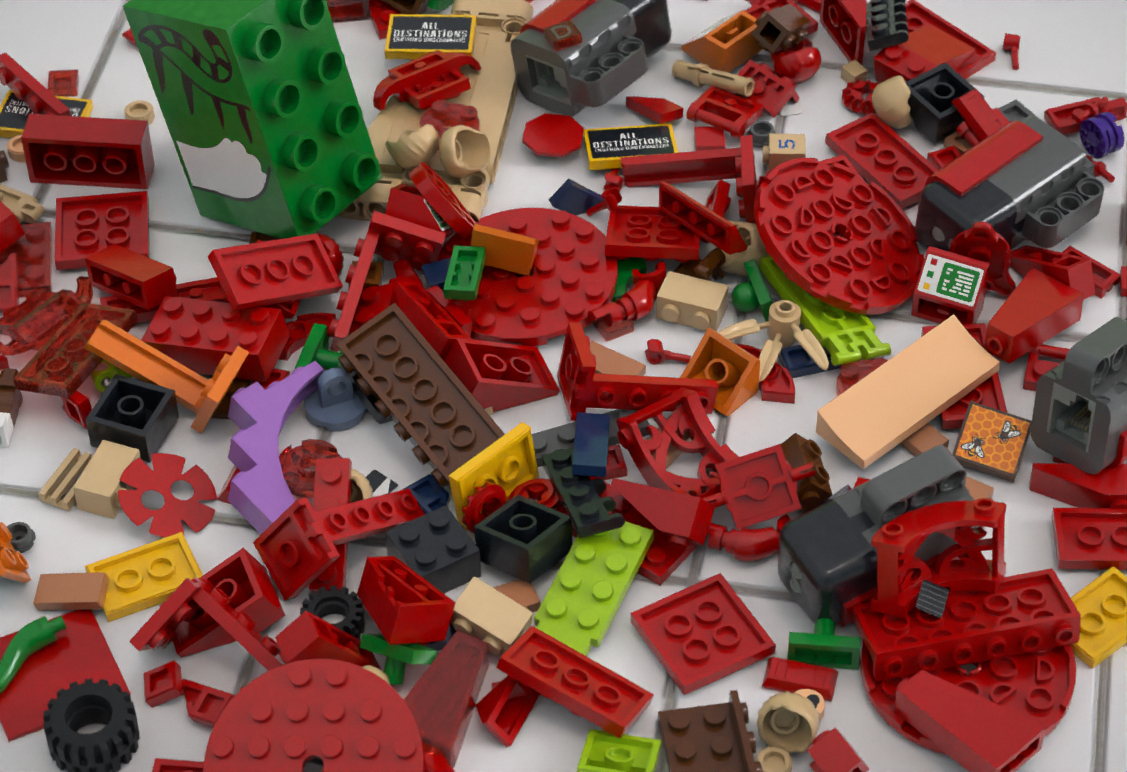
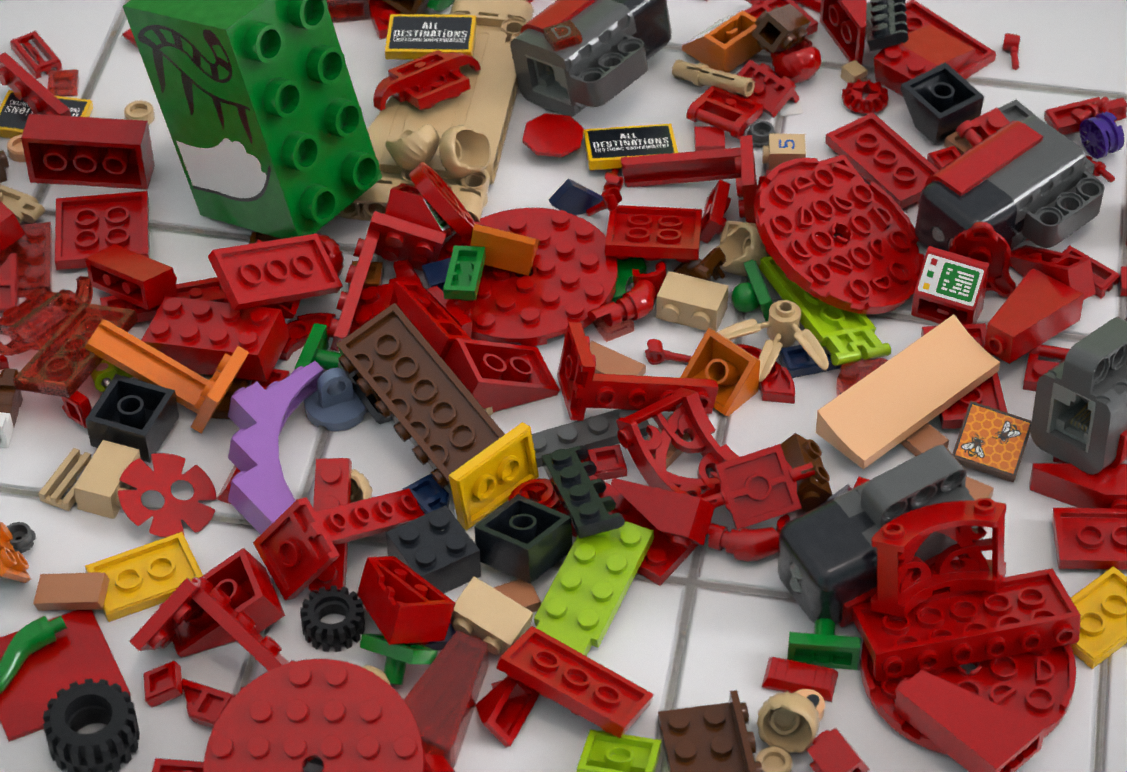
(54, 61): none -> red tile
(302, 457): clear red plate -> none
(317, 639): red slope -> none
(380, 483): black sticker -> none
(450, 114): clear red plate -> none
(485, 498): red gear -> none
(591, 444): dark blue tile -> none
(656, 109): red tile -> none
(700, 219): red slope -> none
(702, 633): red plate -> none
(891, 102): tan hair -> none
(932, 598): black sticker -> none
(977, 114): red tile -> none

